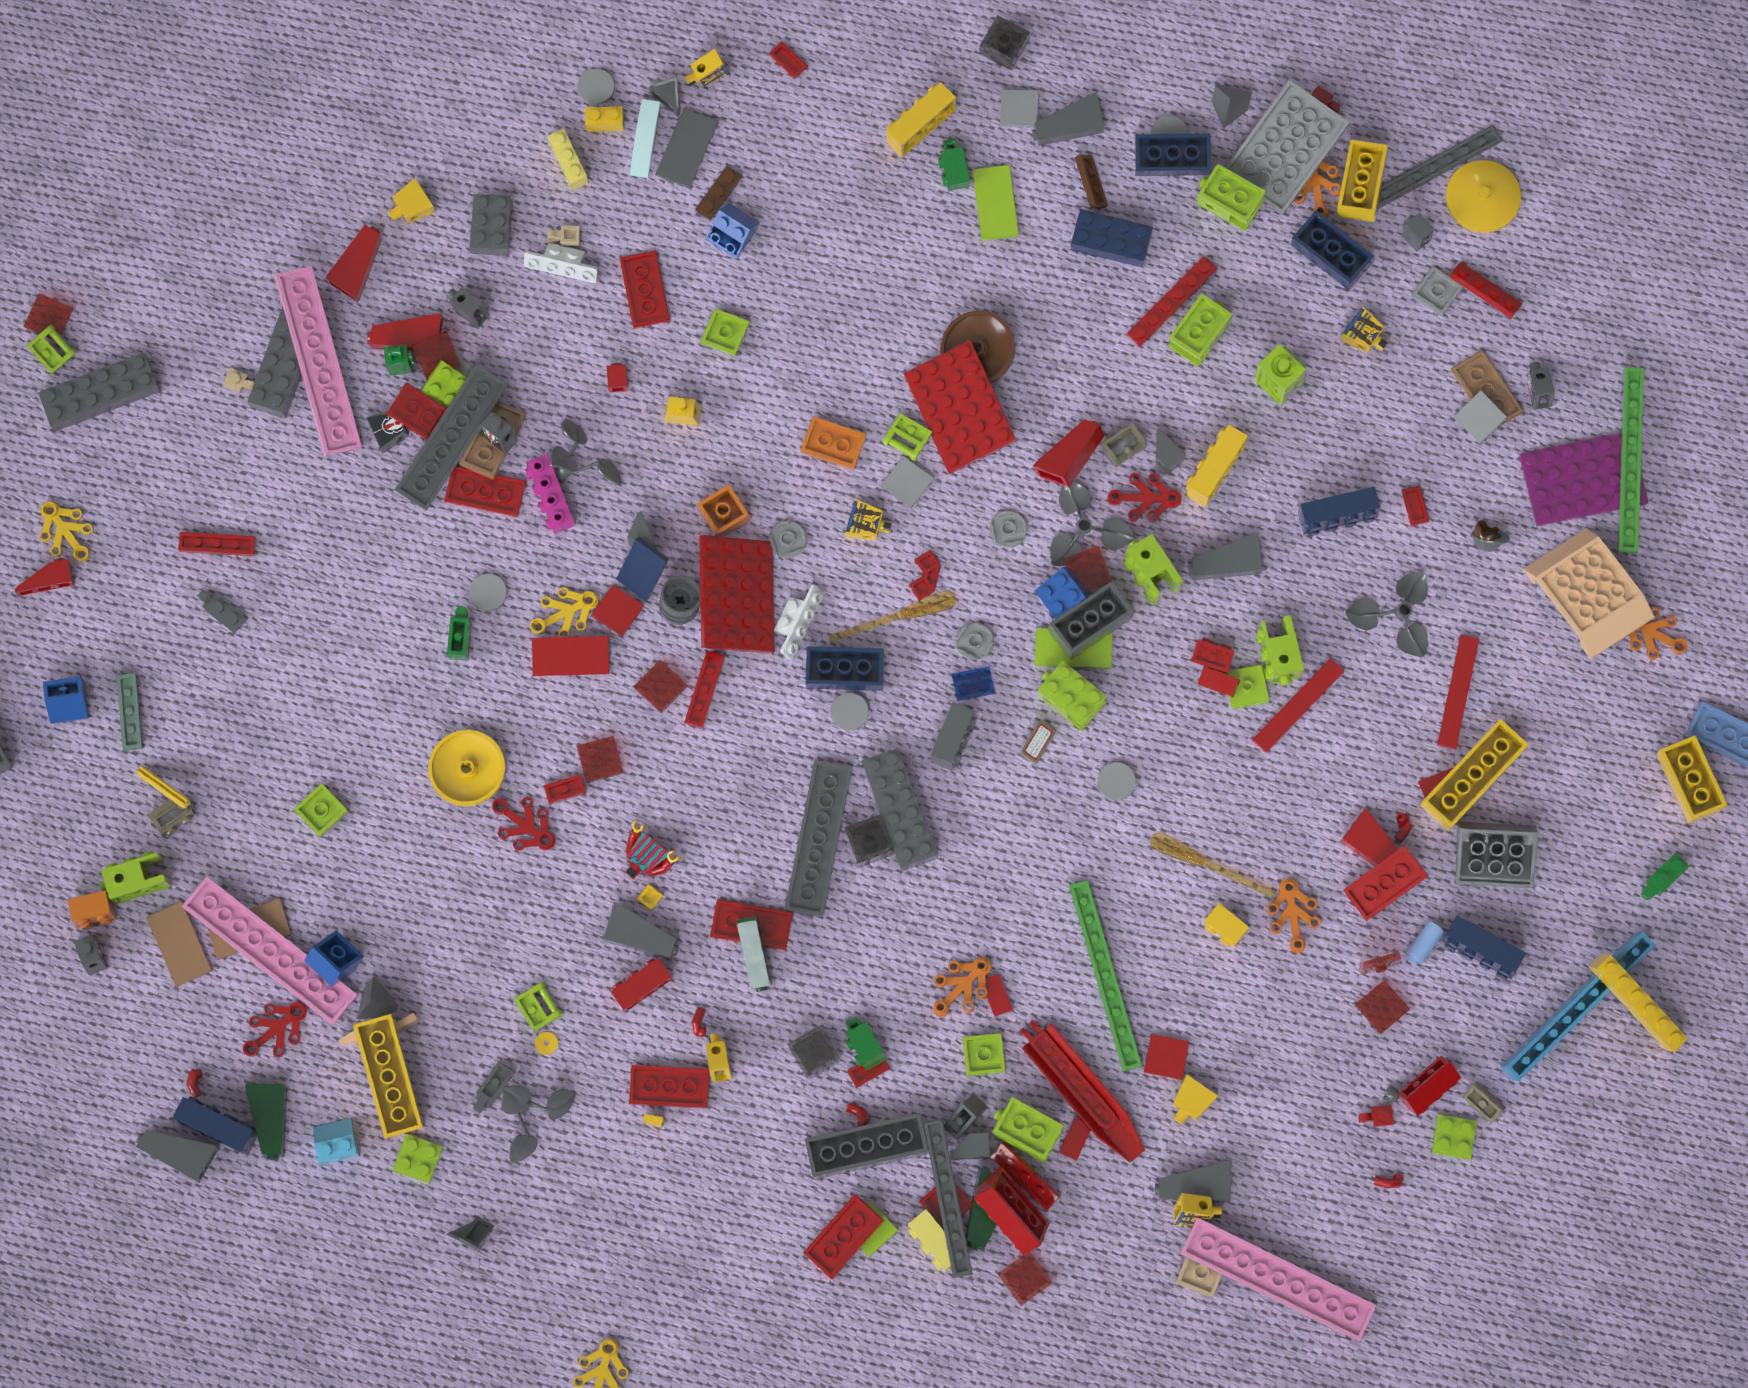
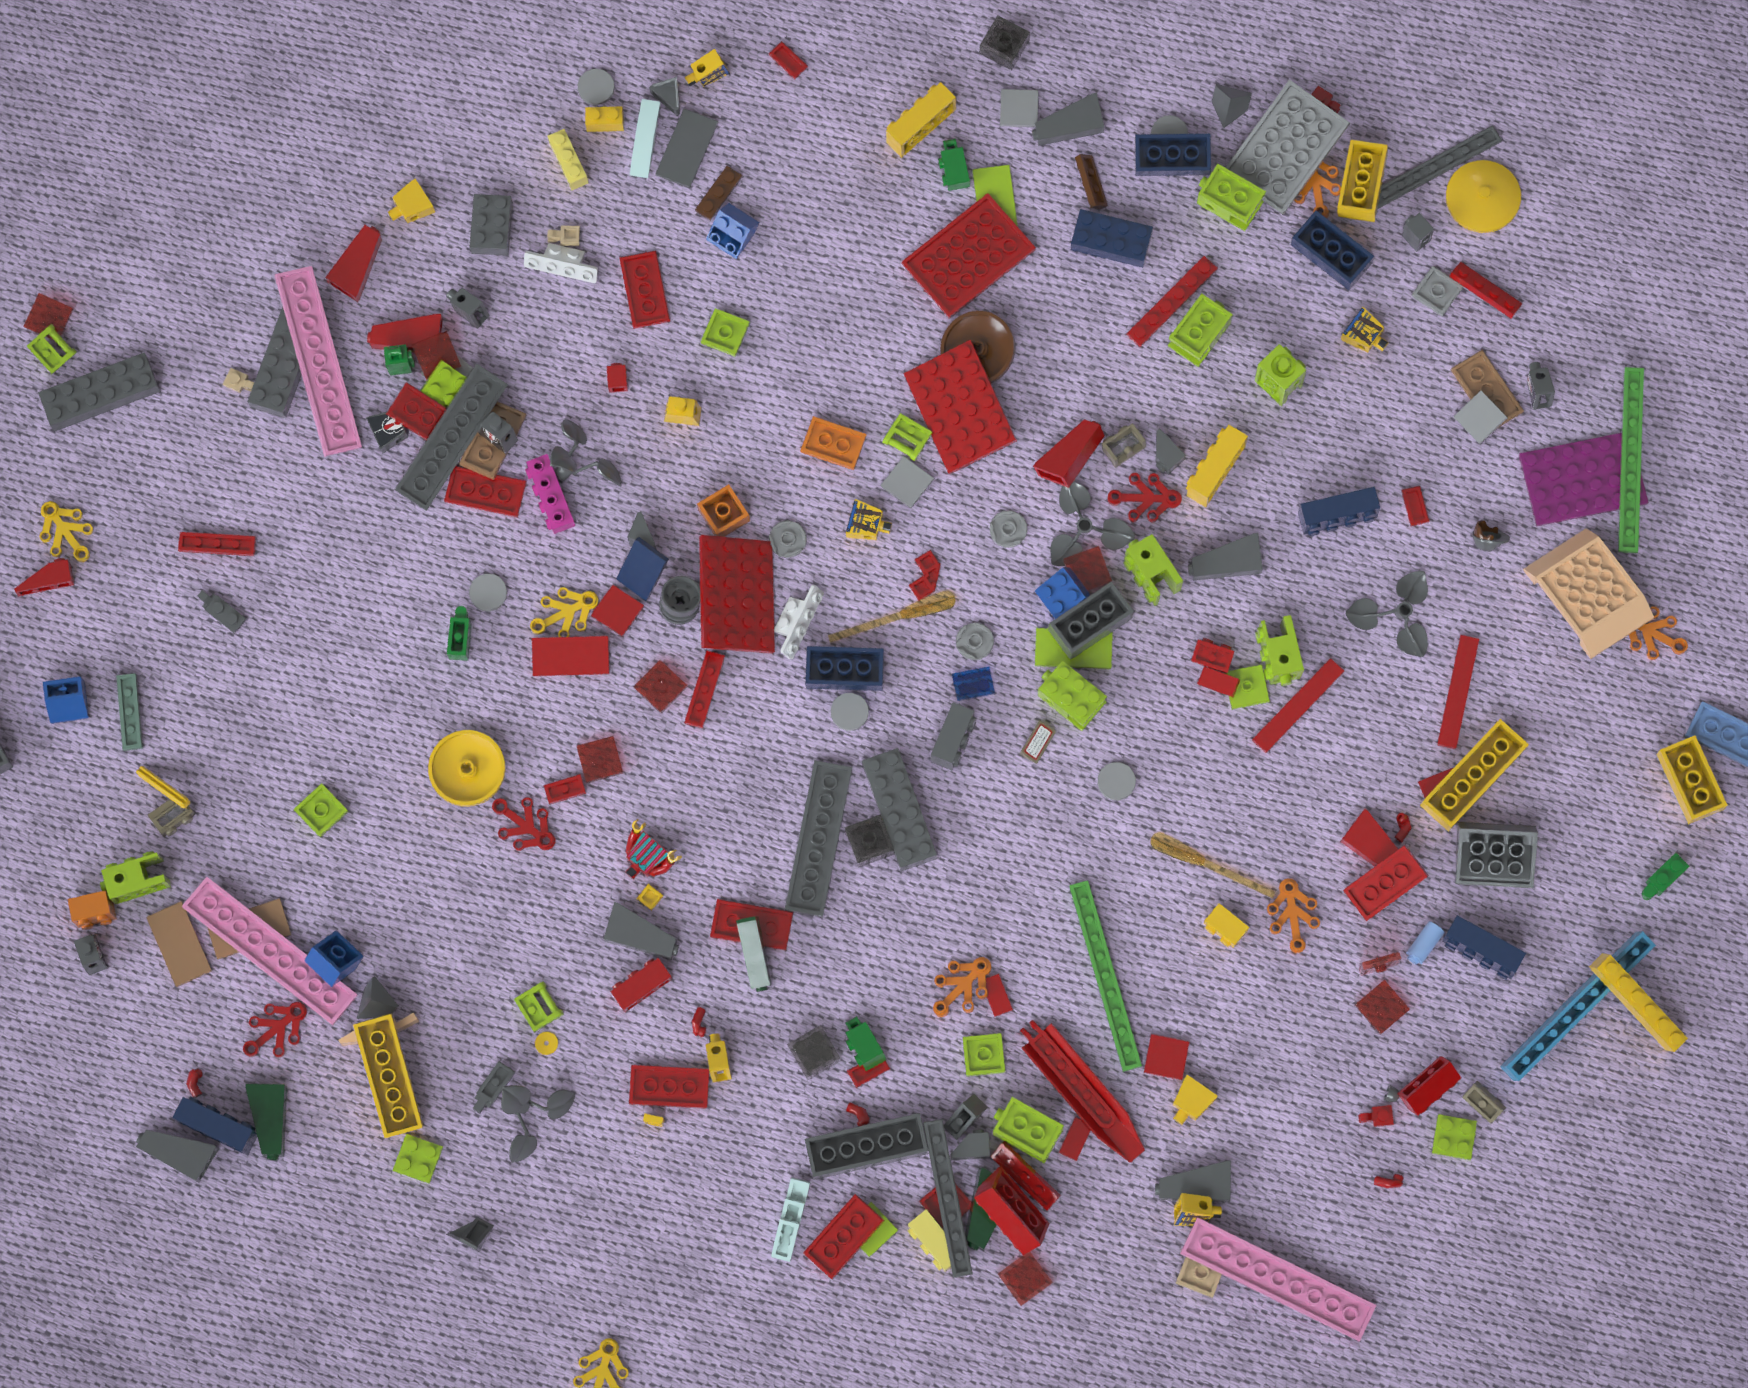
(335, 1142): medium azure slope -> none
(790, 1219): none -> light aqua slope
(968, 255): none -> red plate

